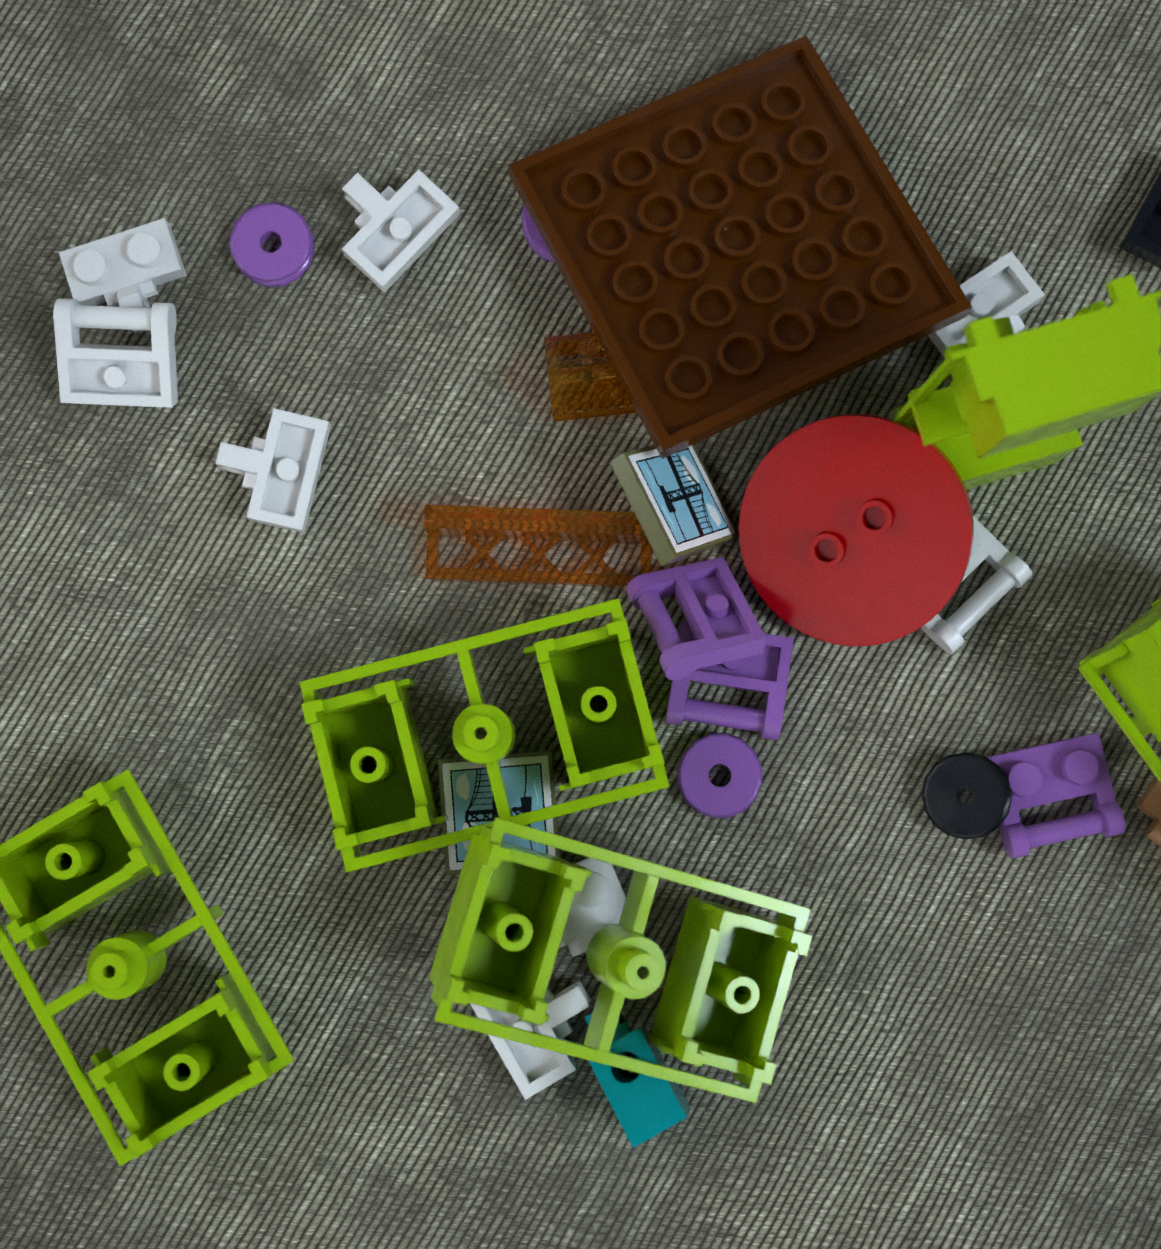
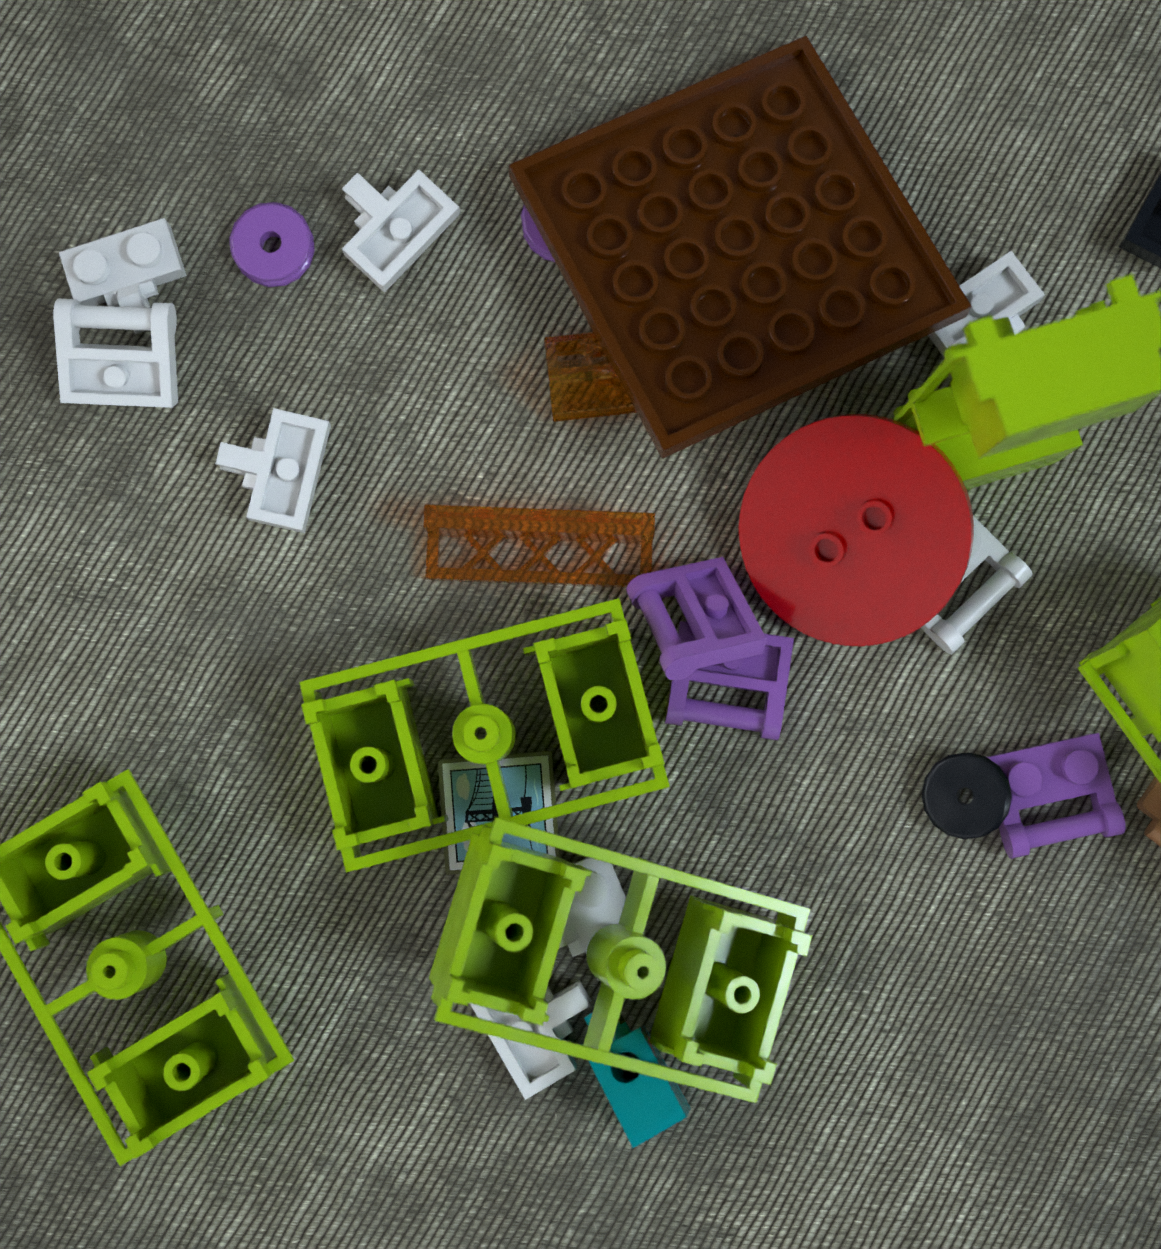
(674, 502): tile -> none
(743, 770): medium lavender piece -> none

